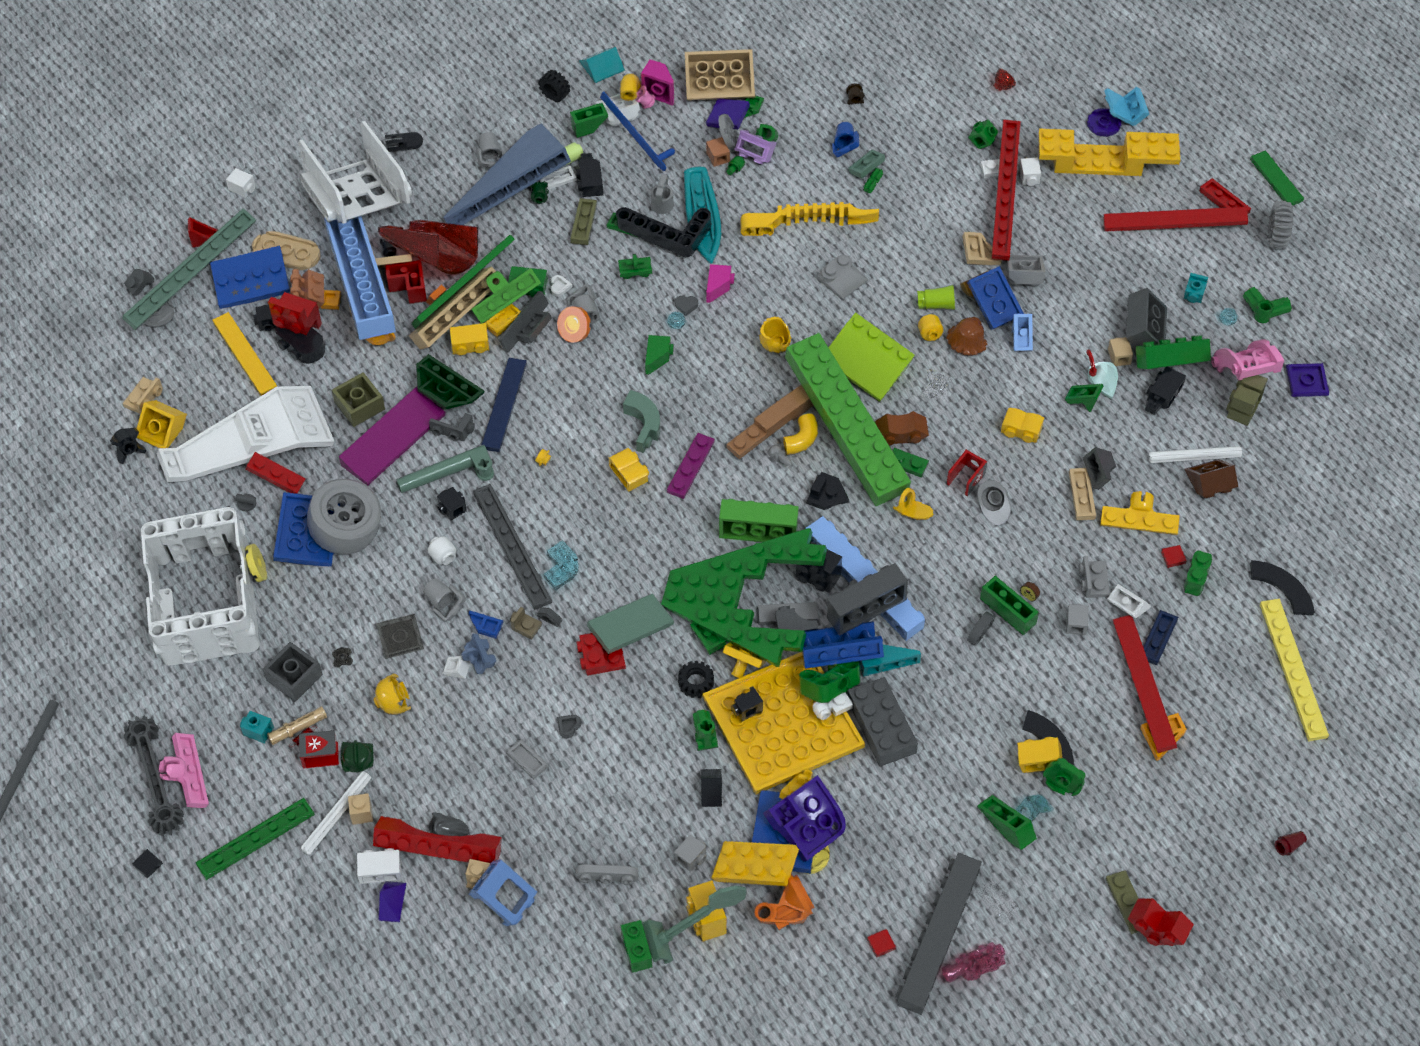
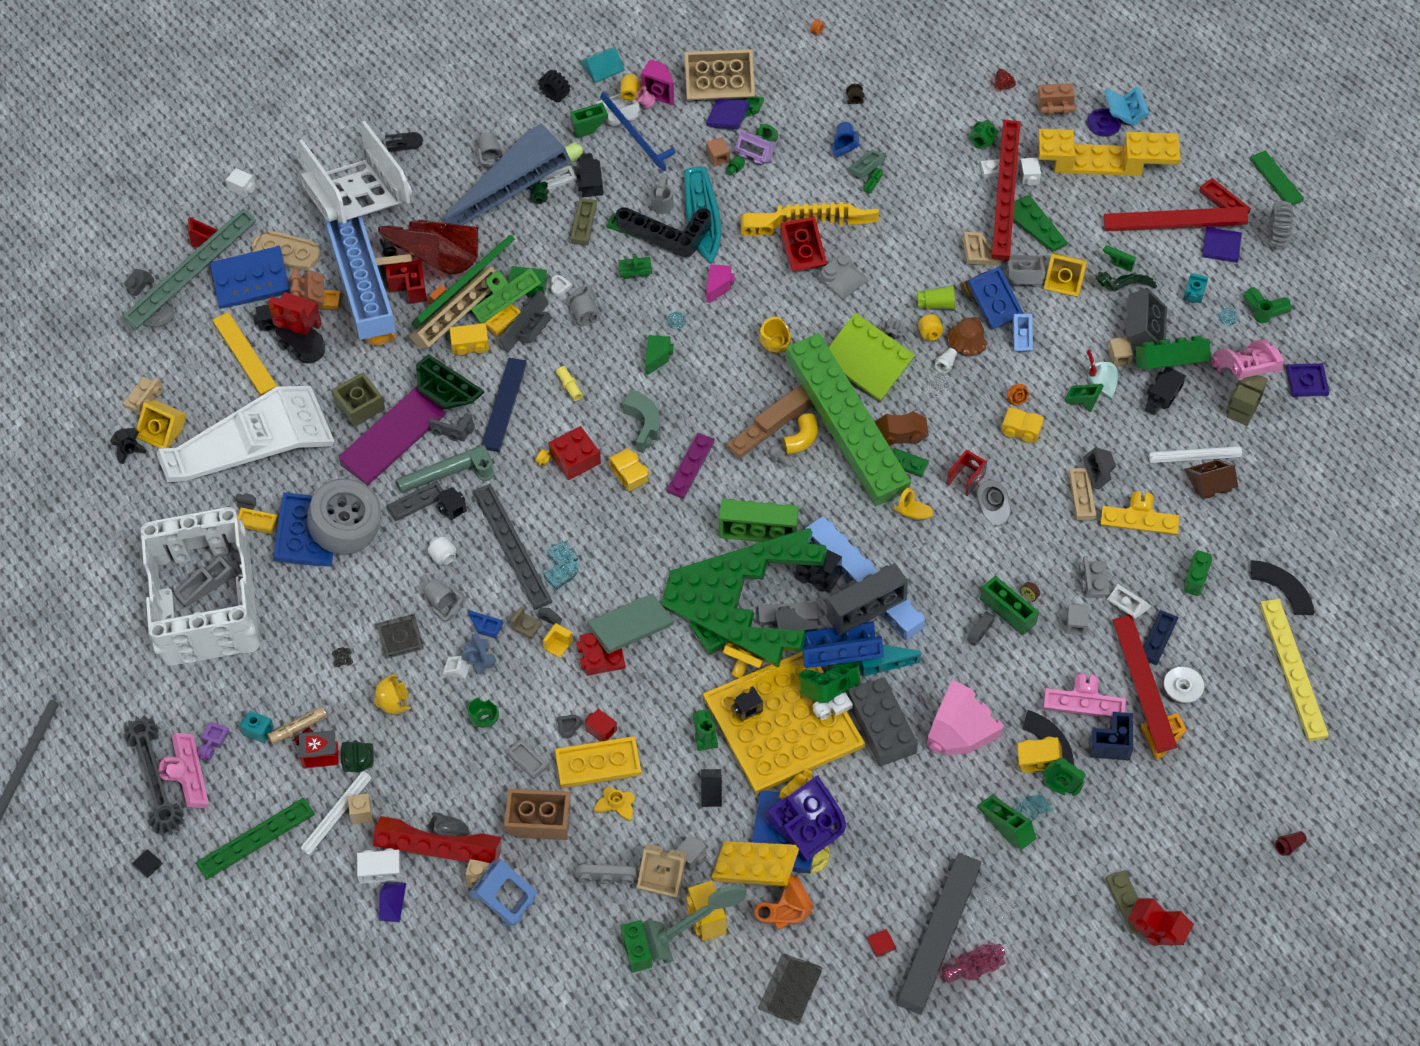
(205, 581): none -> light grey slope
(213, 736): none -> medium lavender plate
(256, 562): light yellow tile -> none
(258, 520): none -> yellow plate
(275, 473): red plate -> none
(292, 671): dark grey brick -> none
(415, 501): none -> dark grey tile
(478, 708): none -> green hair
(538, 814): none -> medium nougat brick
(557, 640): none -> yellow panel
(569, 383): none -> light yellow pin
(573, 324): orange tile -> none
(574, 452): none -> red brick
(598, 762): none -> yellow plate
(600, 725): none -> red brick
(616, 801): none -> yellow animal
(659, 879): none -> tan piece
(686, 304): dark grey tile -> none
(691, 669): black tyre -> none
(726, 130): light grey plate -> none
(790, 988): none -> clear smoke piece
(802, 244): none -> red slope
(817, 27): none -> orange bush
(826, 492): black plate -> none
(892, 328): none -> light grey gear
(945, 362): none -> white cone
(962, 723): none -> bright pink brick
(1022, 396): none -> orange plate
(1034, 221): none -> green wing
(1056, 98): none -> nougat brick
(1065, 274): none -> yellow slope
(1083, 699): none -> bright pink plate
(1113, 742): none -> dark blue brick
(1120, 258): none -> green tile
(1124, 280): none -> dark green plant
(1173, 556): red tile -> none
(1183, 677): none -> white dish
(1222, 244): none -> dark purple tile

